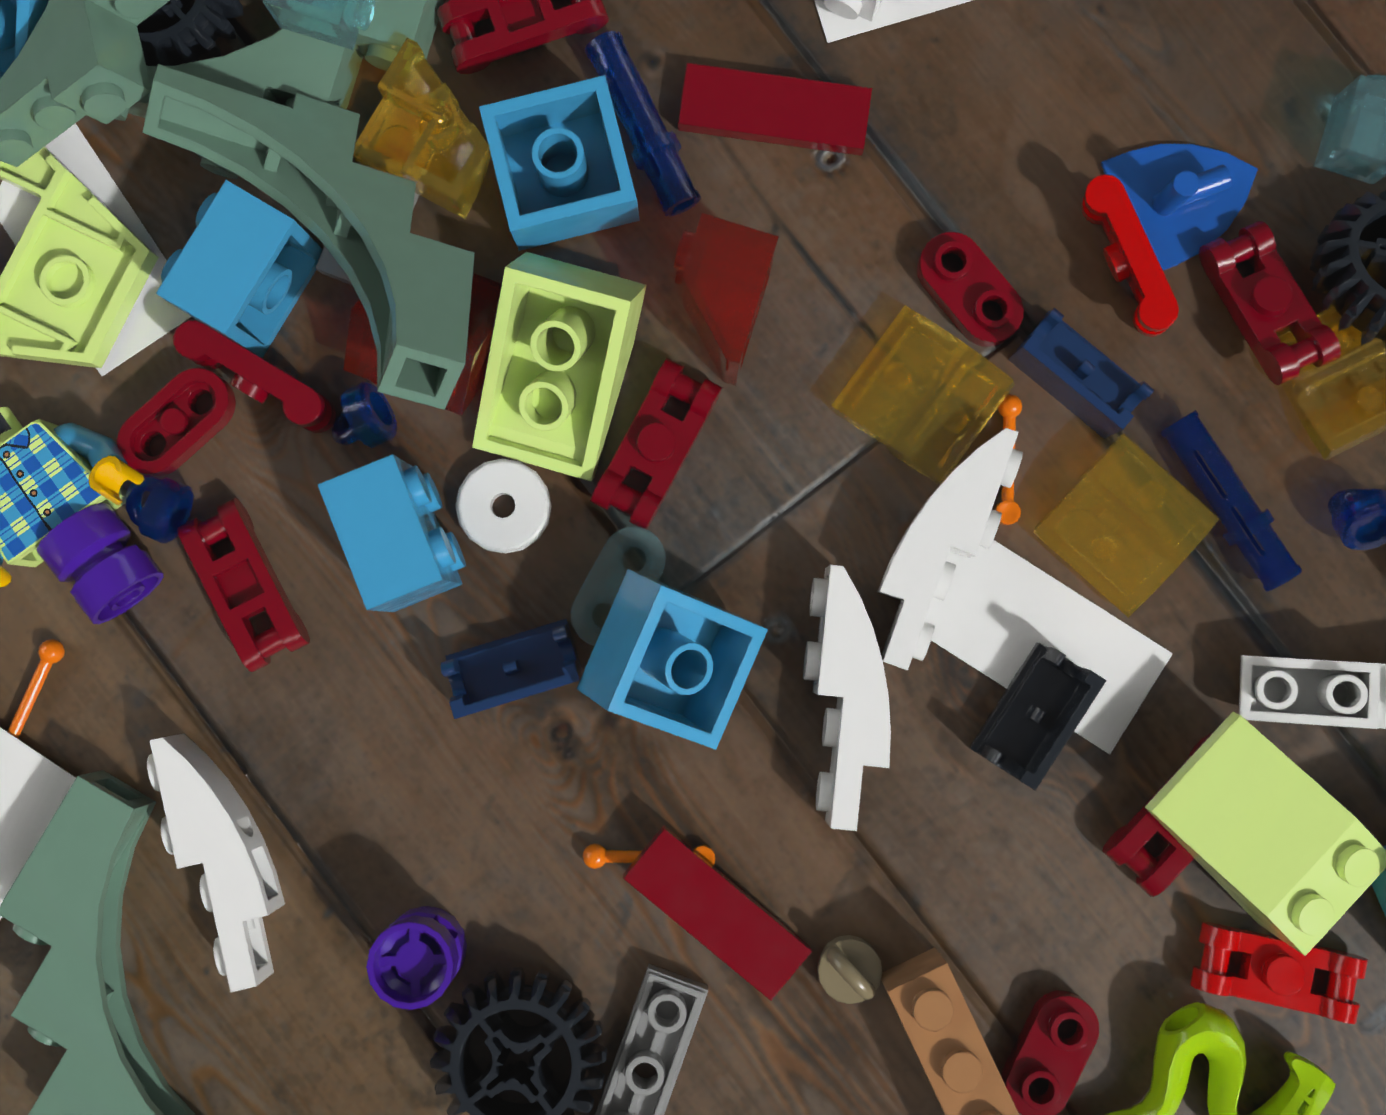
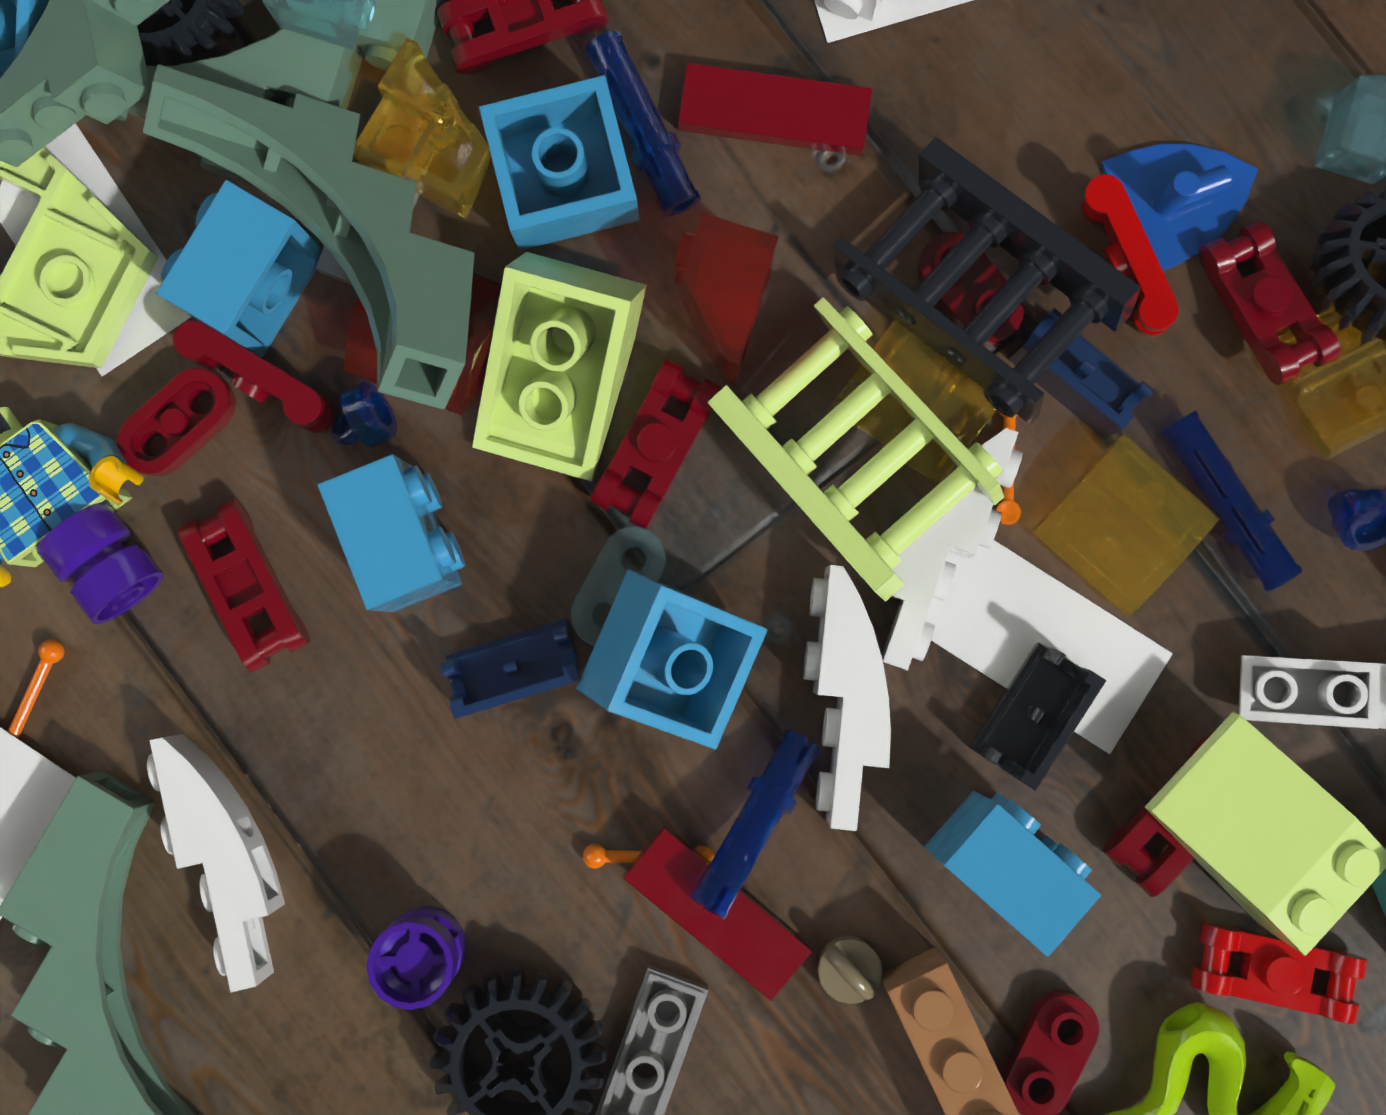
(164, 508): clear blue tile -> none
(476, 502): white piece -> none
(755, 823): none -> clear blue pin
(836, 507): none -> yellowish green fence
(995, 219): none -> black fence
(1022, 878): none -> dark azure brick

